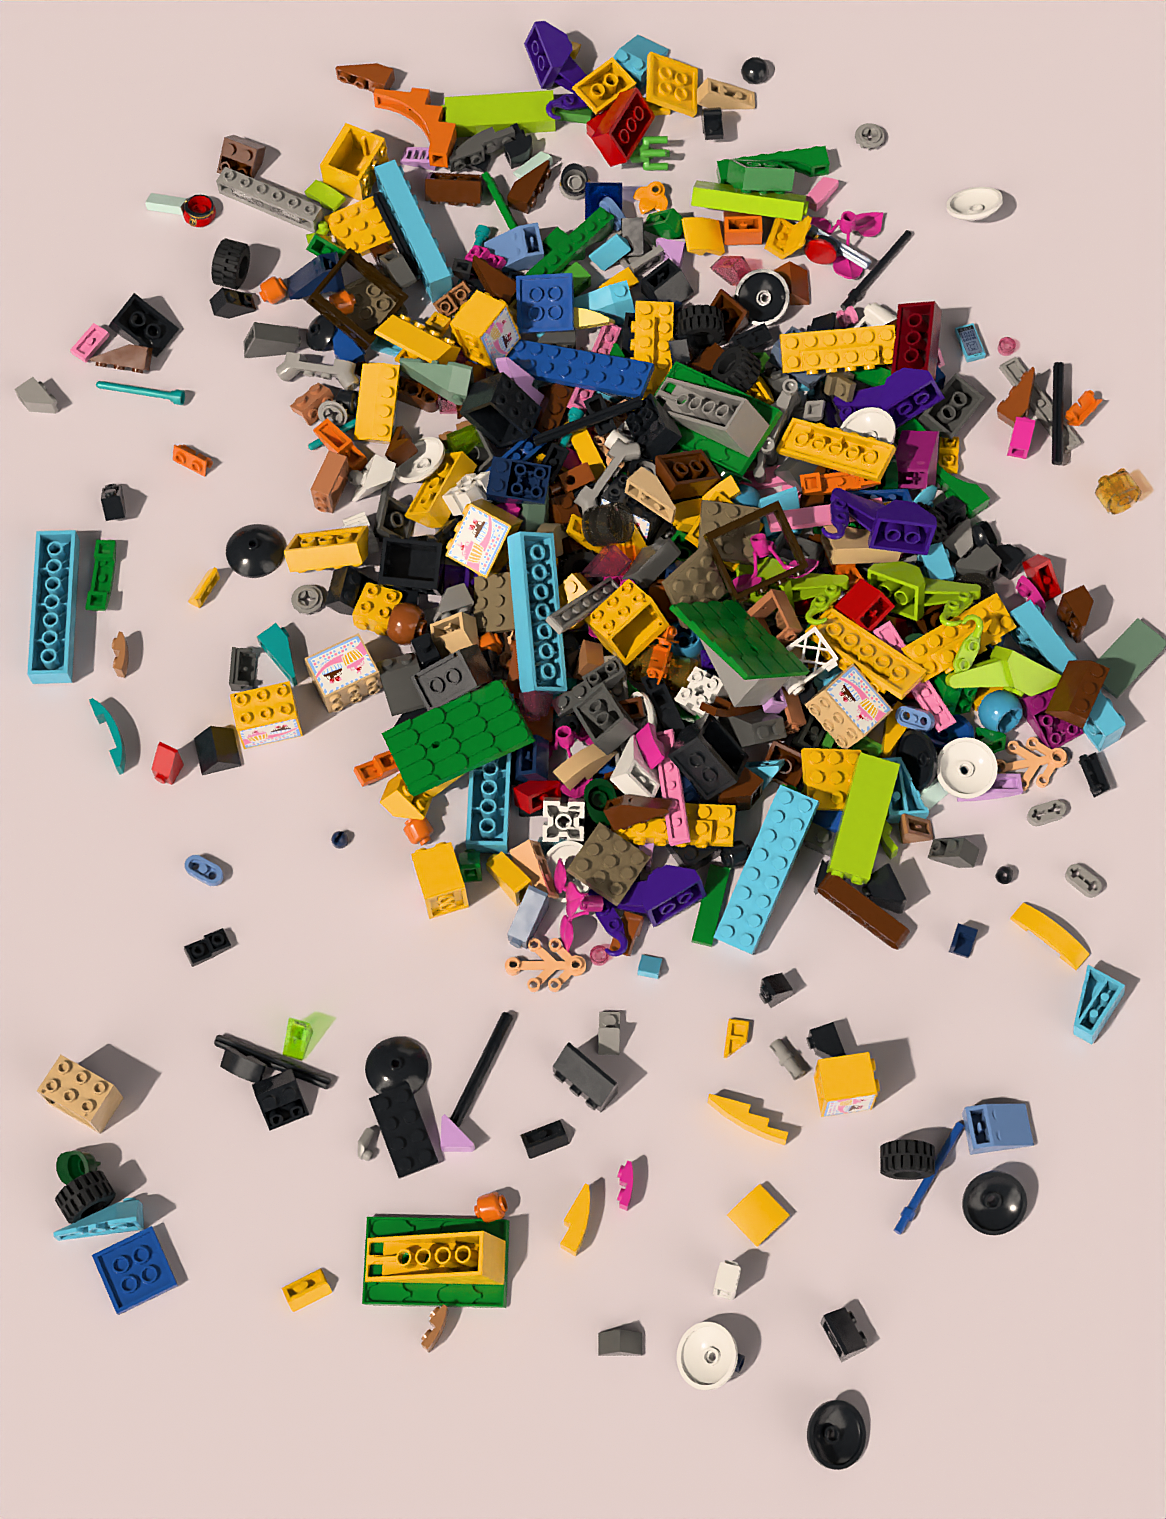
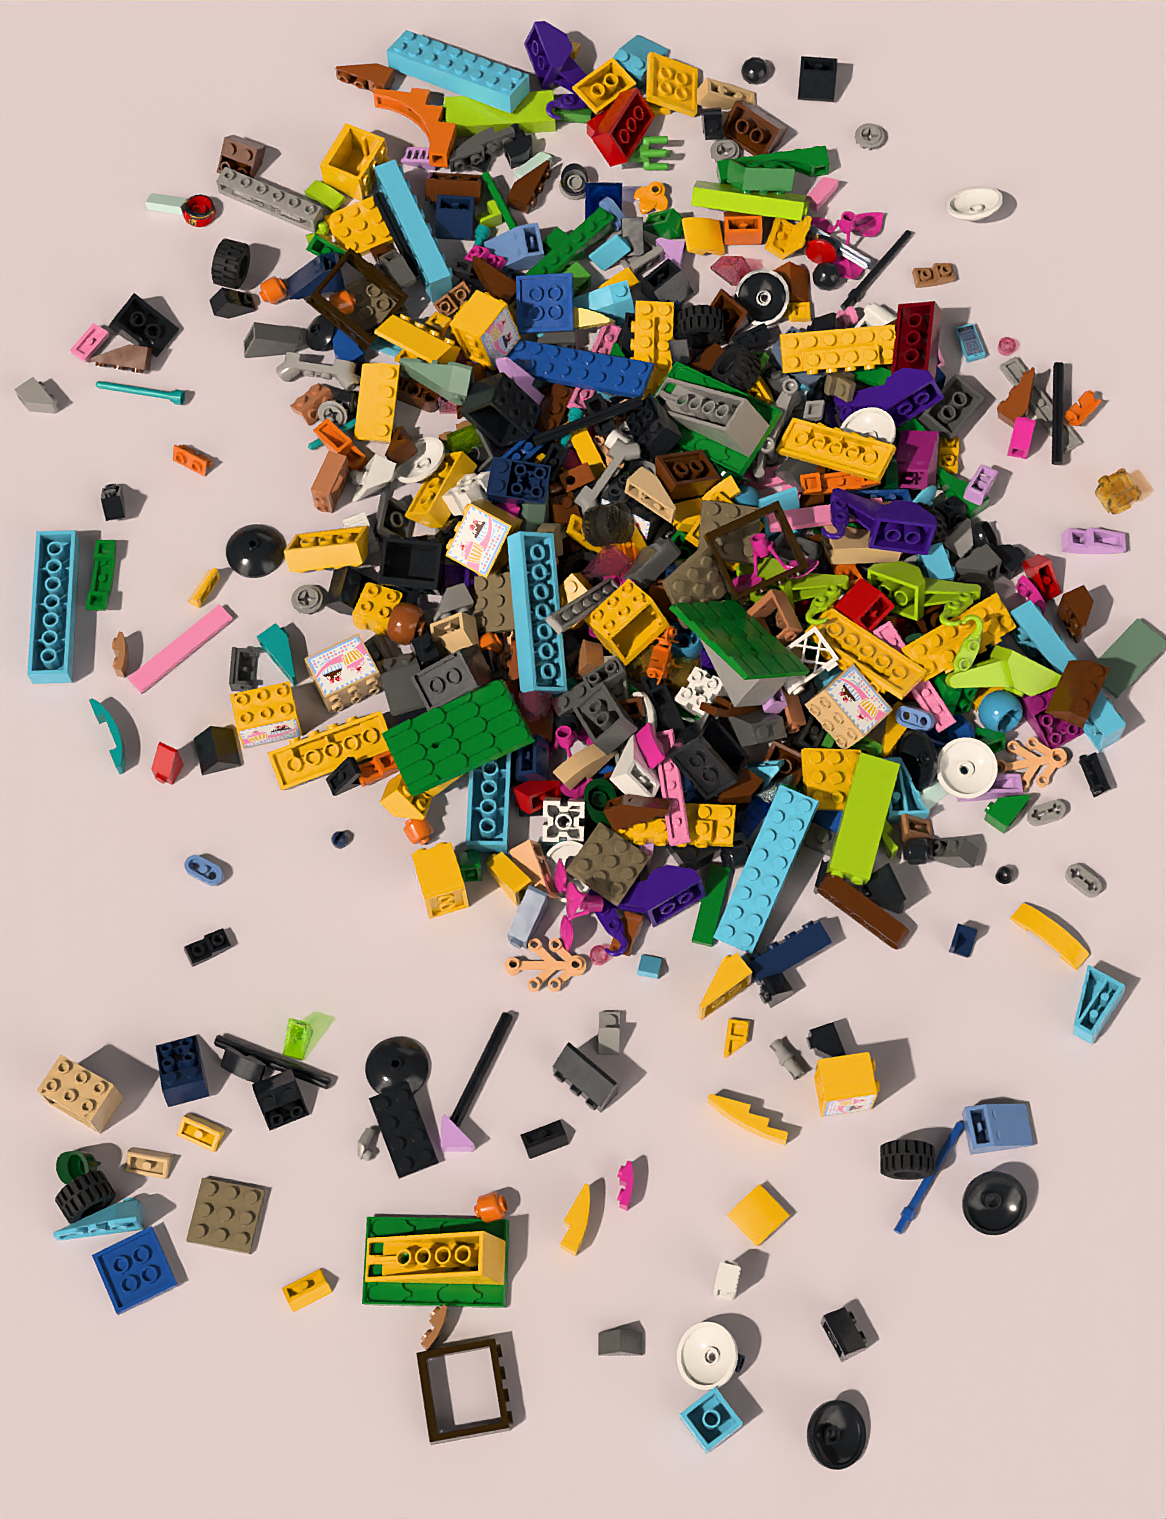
(148, 1162): none -> tan slope
(180, 648): none -> bright pink tile
(182, 1071): none -> dark blue slope
(200, 1131): none -> yellow slope
(225, 1216): none -> dark tan plate
(327, 750): none -> yellow plate
(344, 777): none -> black slope
(378, 648): none -> light grey slope
(455, 217): none -> dark blue slope
(458, 71): none -> medium azure brick
(491, 217): none -> lime panel
(502, 1394): none -> dark brown window
(710, 1420): none -> medium azure brick
(728, 146): none -> light grey gear
(728, 981): none -> yellow slope
(752, 816): none -> clear blue hinge
(753, 129): none -> reddish brown slope
(769, 792): none -> clear light blue slope
(789, 952): none -> dark blue brick
(798, 312): none -> yellow tile
(817, 79): none -> black slope
(826, 276): none -> black hair
(917, 851): none -> black head
(937, 275): none -> medium nougat slope
(975, 494): none -> lavender slope
(1005, 811): none -> green slope
(1093, 541): none -> lavender slope

